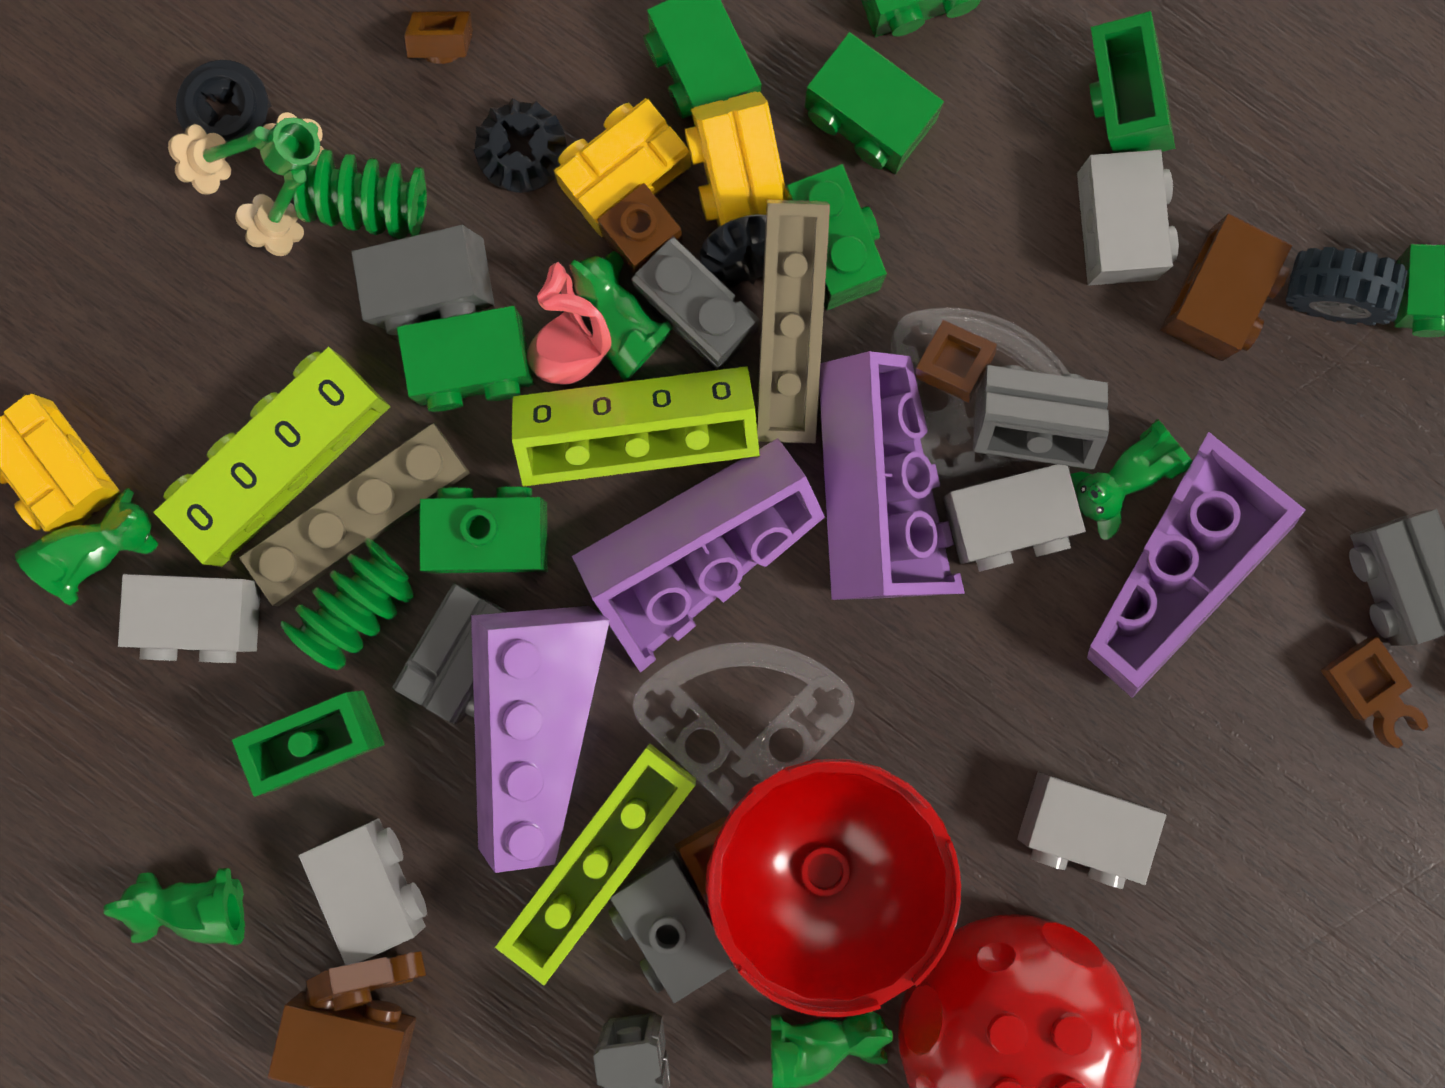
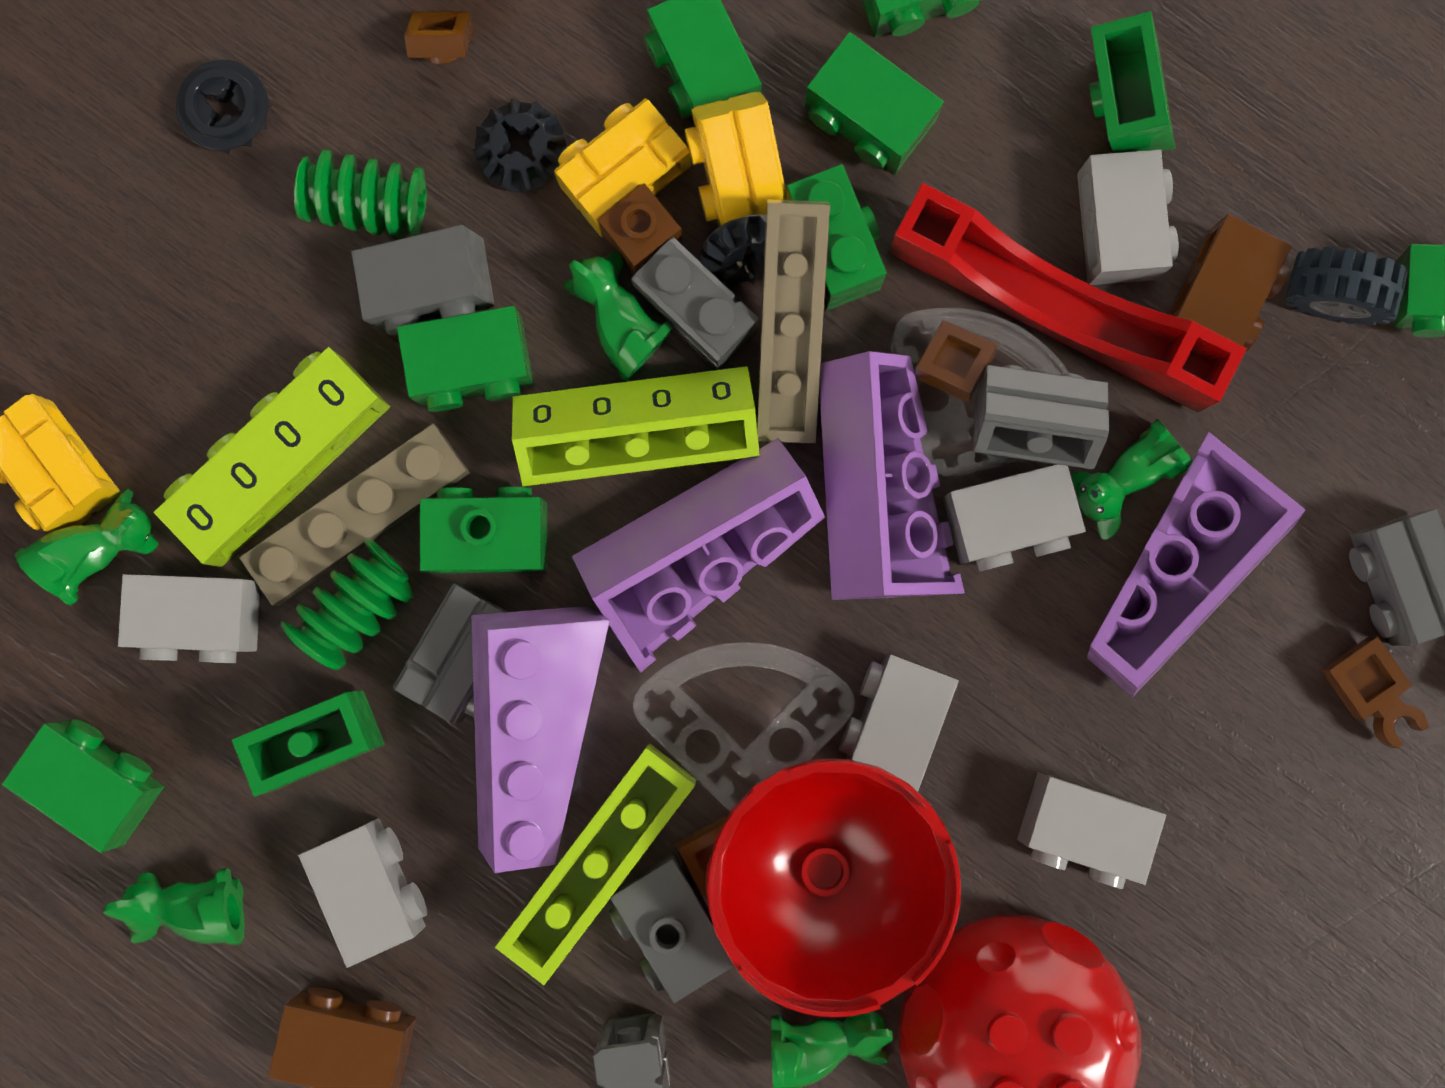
(84, 784): none -> green brick
(284, 149): plant -> none
(351, 984): reddish brown plate -> none
(565, 347): coral piece -> none
(900, 718): none -> light grey brick
(1139, 342): none -> red arch

